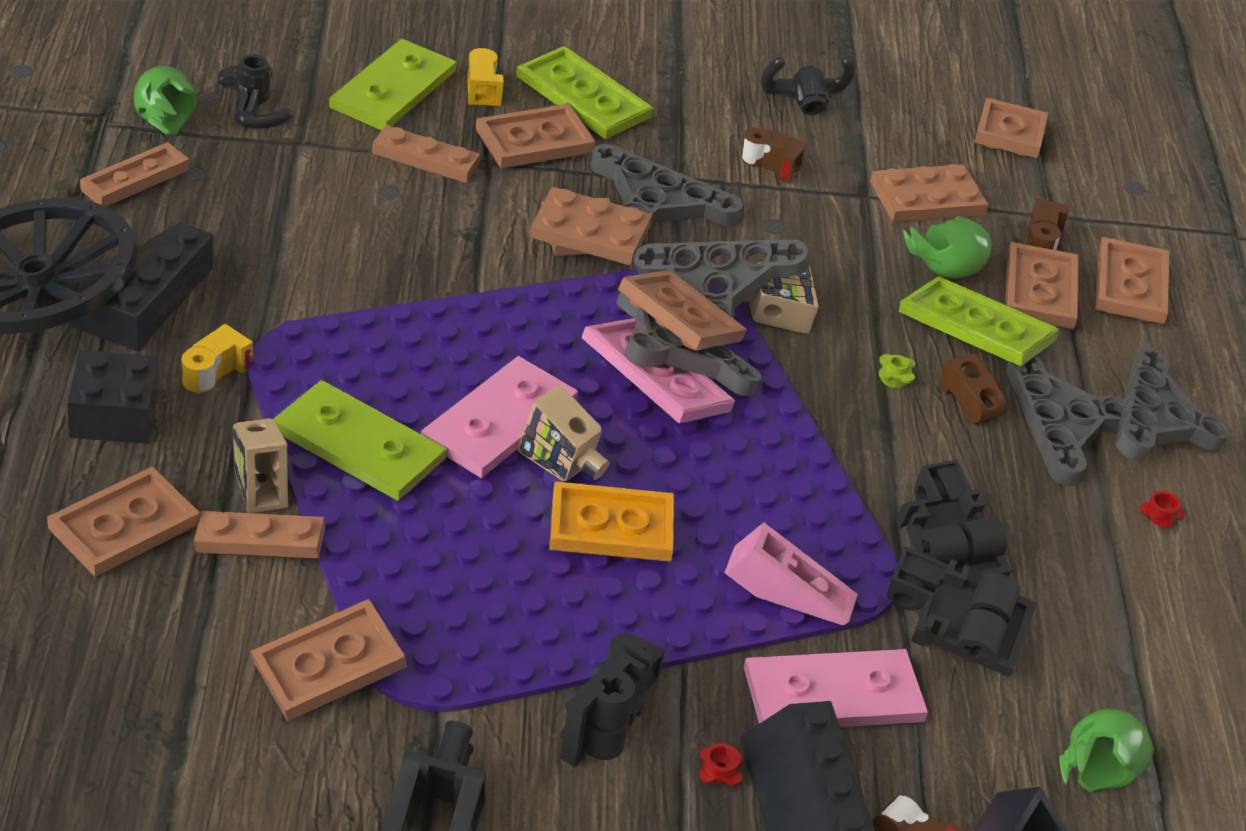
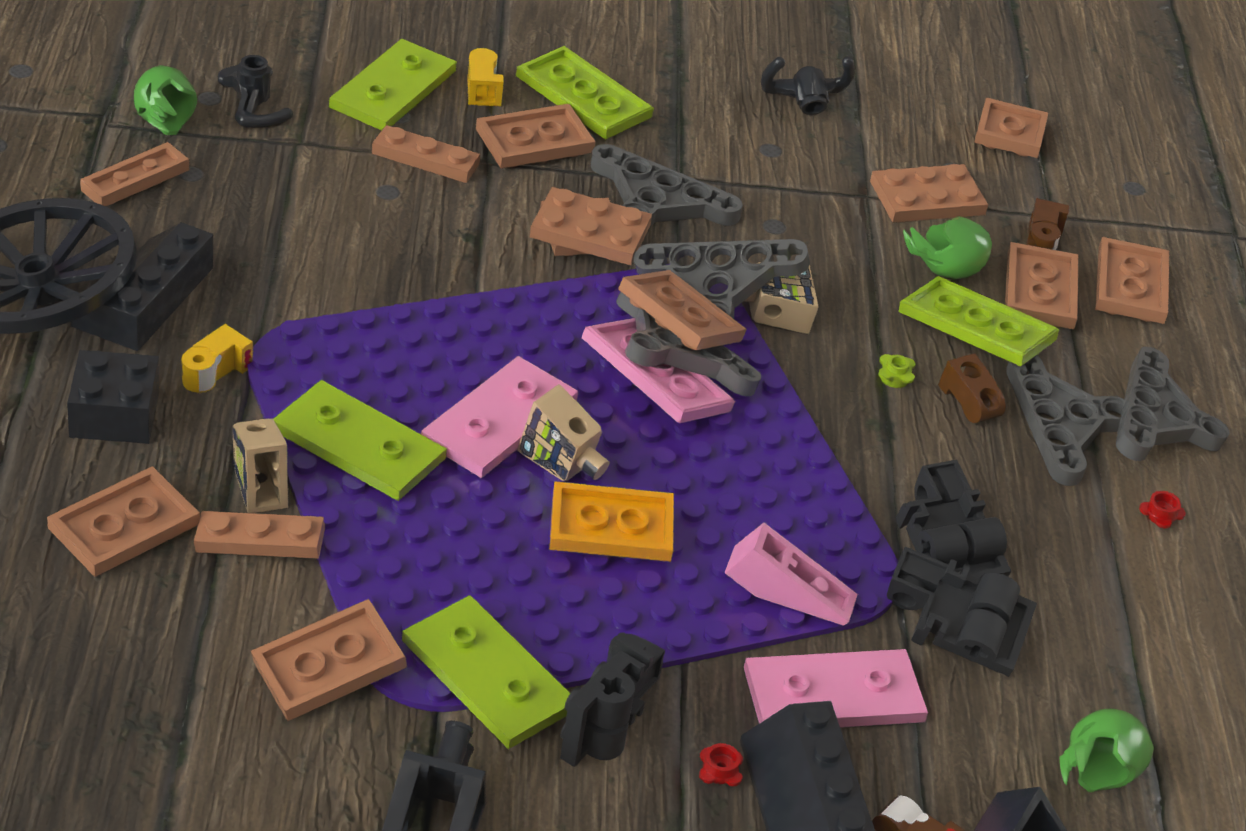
(488, 671): none -> lime plate
(773, 152): reddish brown leg -> none

